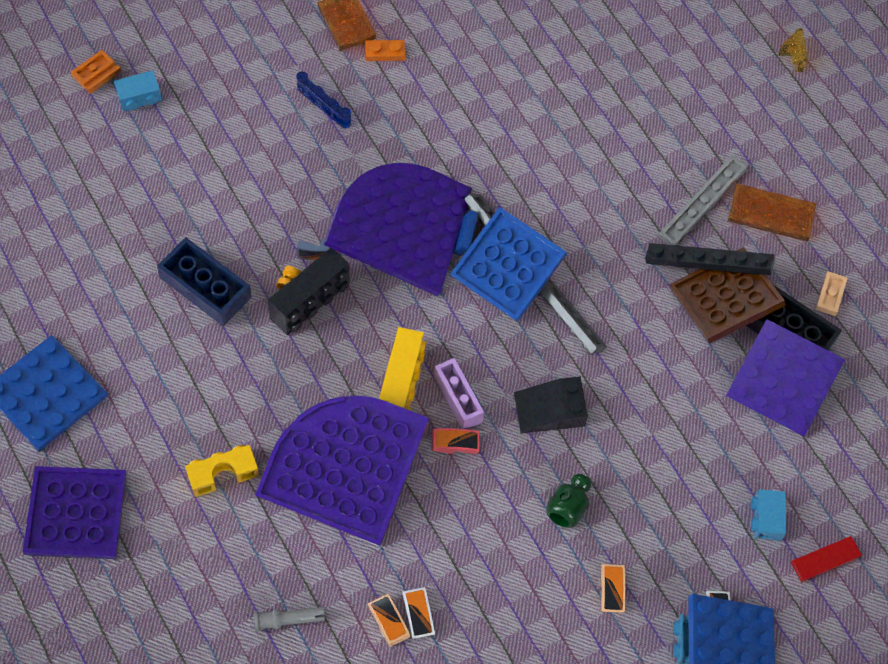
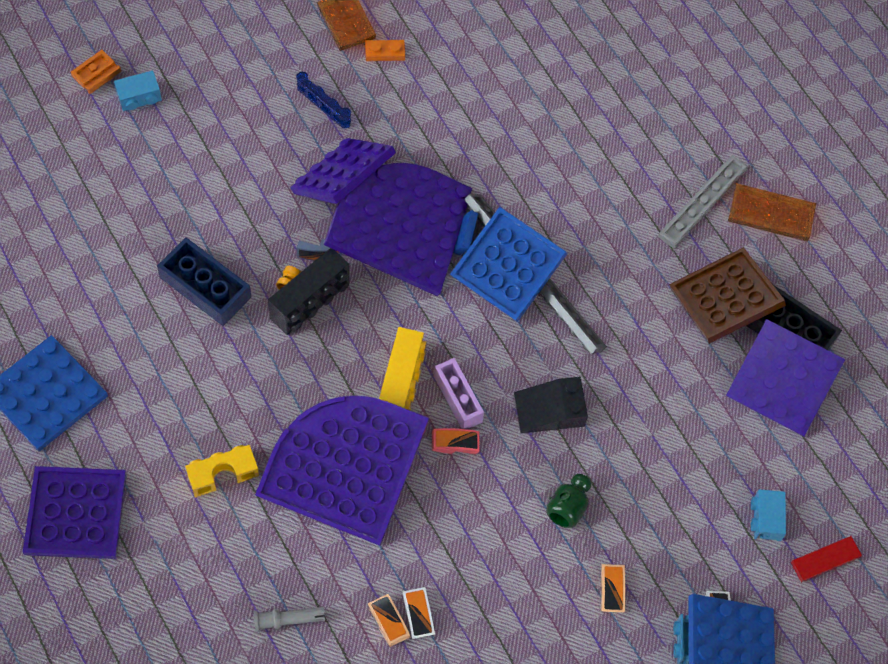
(342, 170): none -> dark purple plate
(710, 259): black plate -> none
(796, 48): clear yellow slope -> none
(831, 293): light nougat plate -> none

